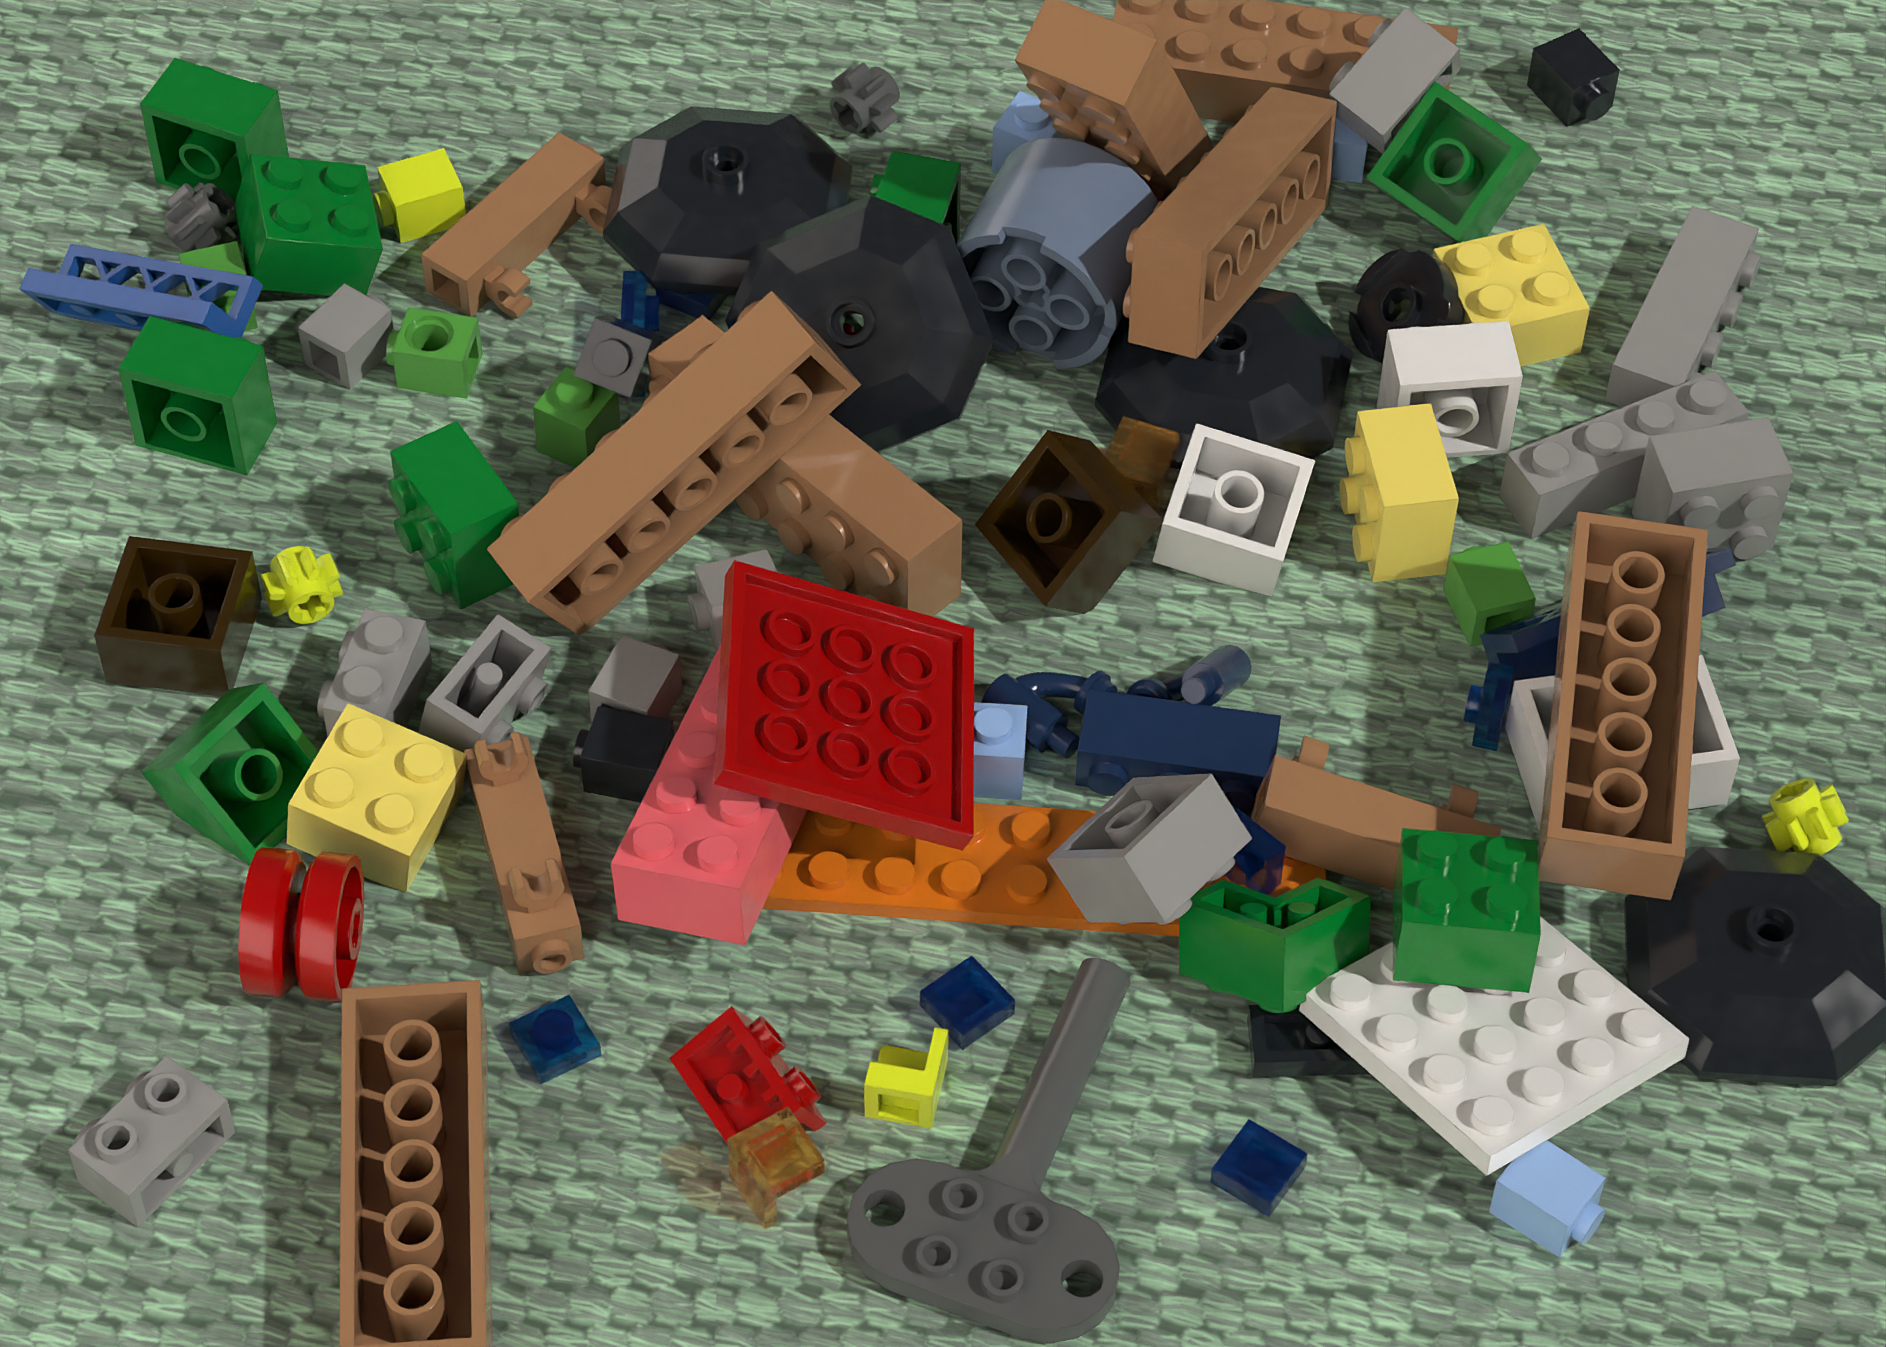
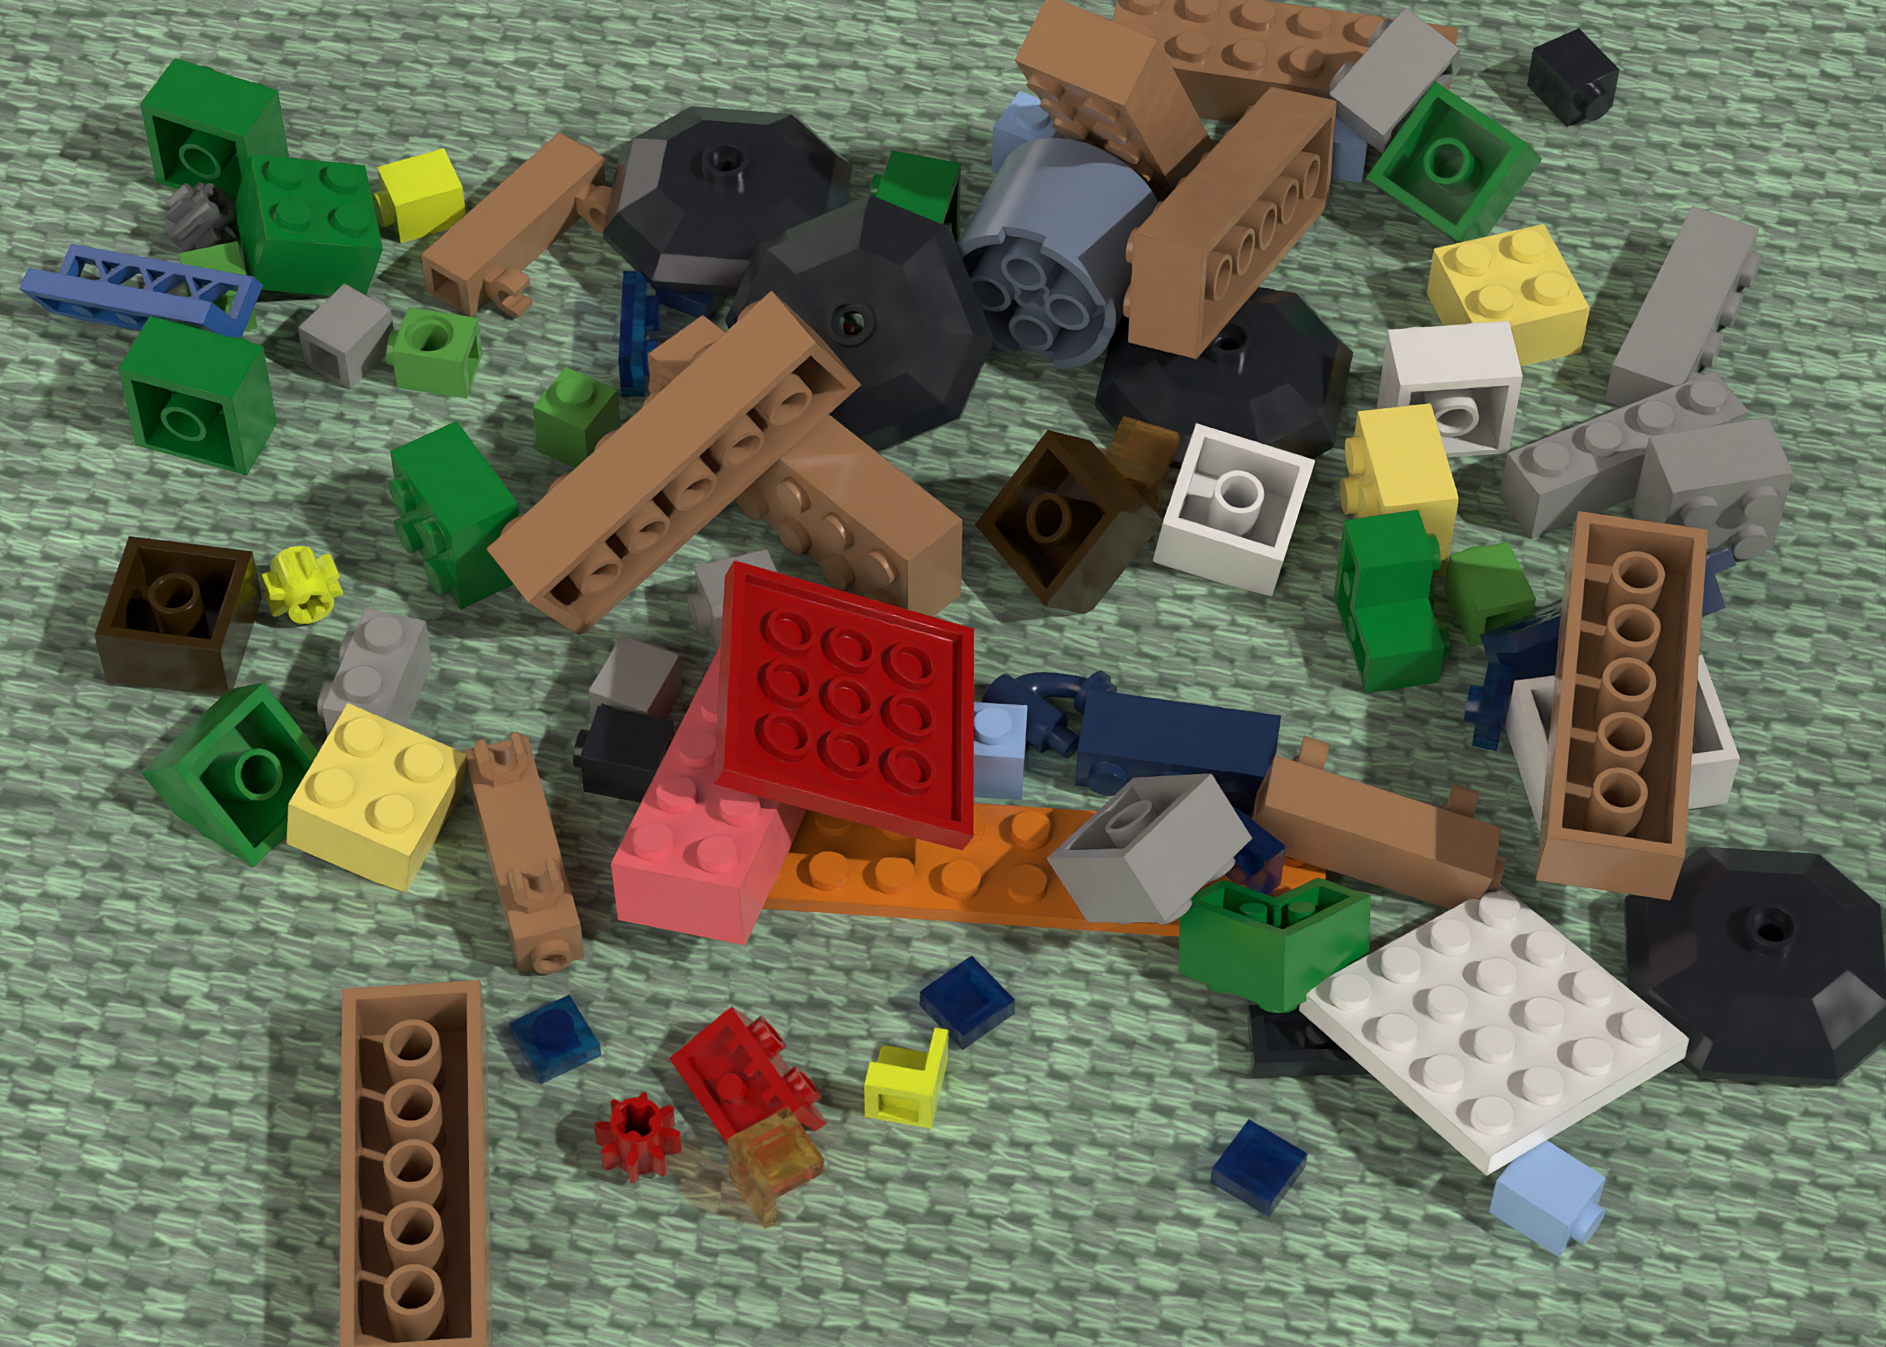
(151, 1140): light grey brick -> none
(300, 924): red wheel -> none
(488, 688): light grey brick -> none
(617, 355): black brick -> none
(638, 1137): none -> red gear
(864, 99): dark grey gear -> none
(989, 1236): dark grey piece -> none
(1202, 682): dark blue plant -> none
(1386, 283): black plate -> none
(1389, 601): none -> green brick
(1466, 910): green brick -> none
(1805, 817): neon yellow gear -> none

